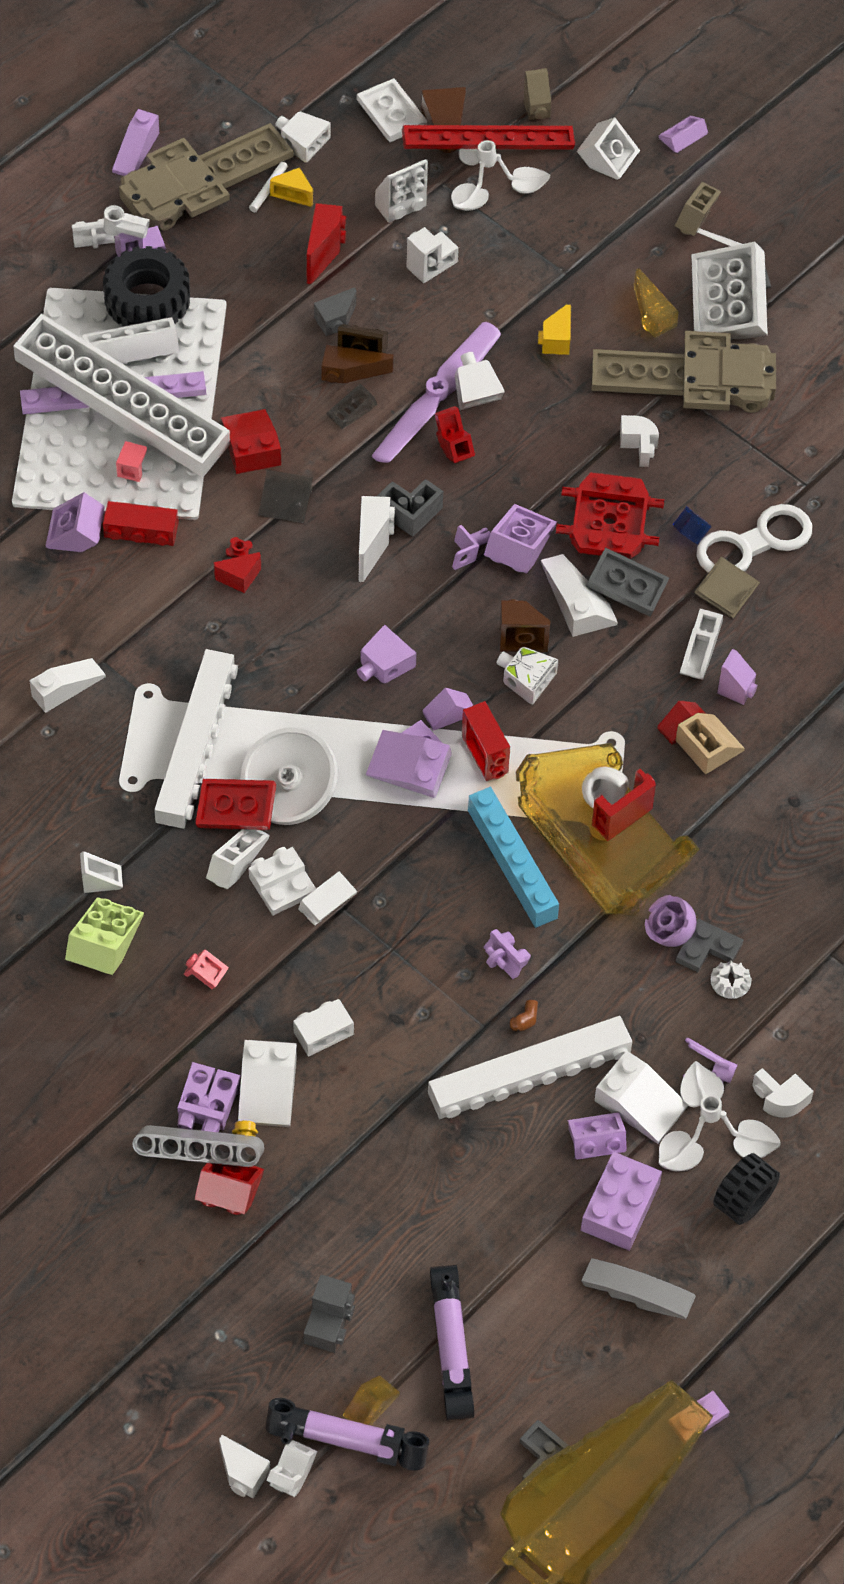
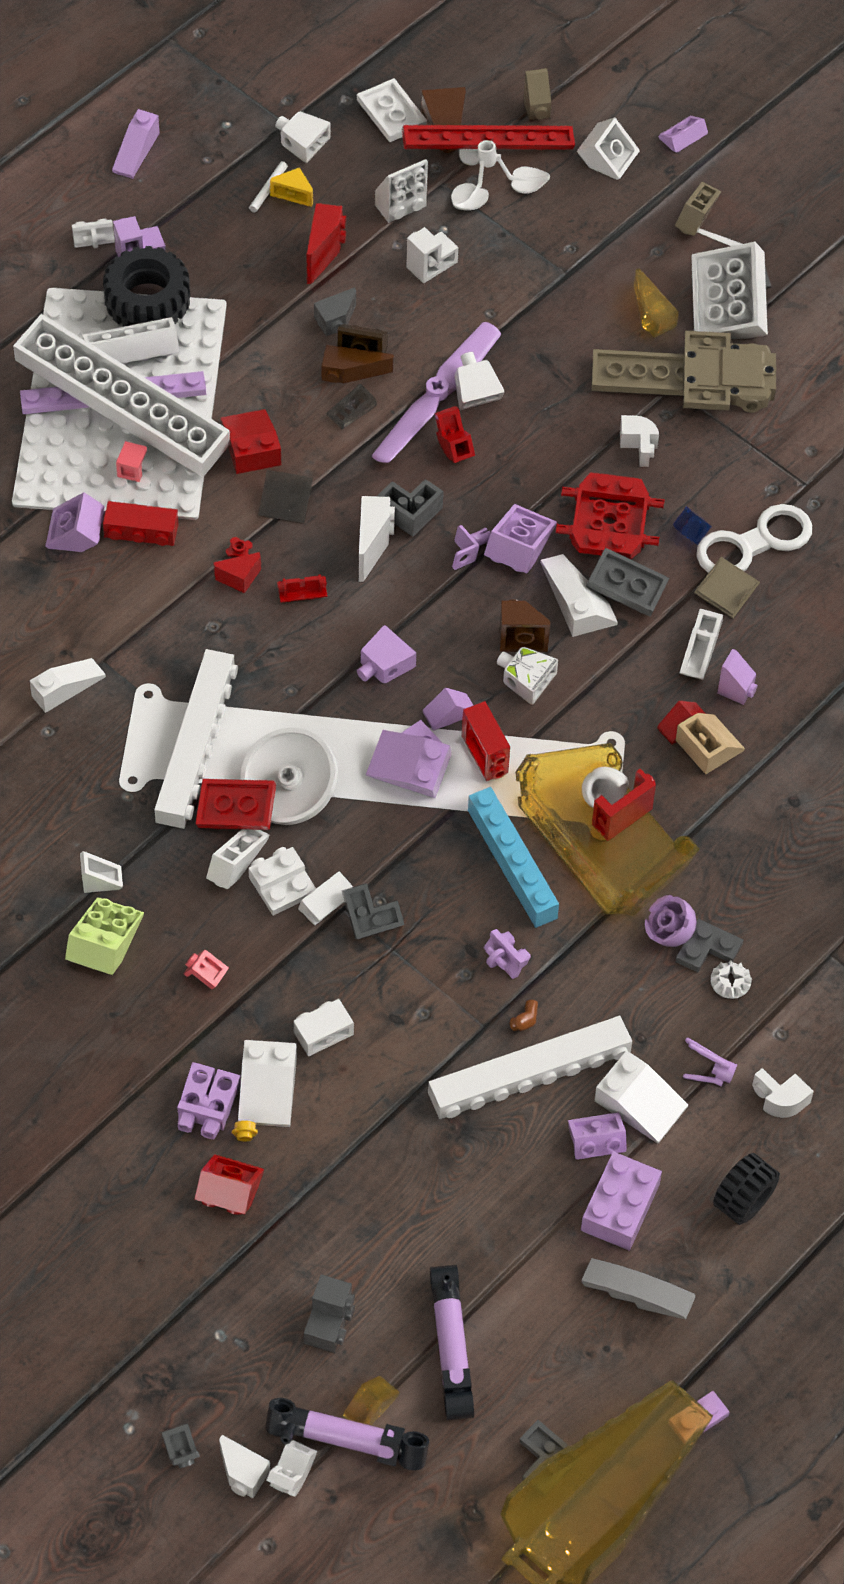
(119, 222): white piece -> none
(180, 1445): none -> dark grey bracket
(185, 181): dark tan piece -> none
(209, 1140): light grey beam -> none
(302, 589): none -> red hinge
(365, 917): none -> dark grey plate
(556, 332): yellow slope -> none
(704, 1088): white plant -> none

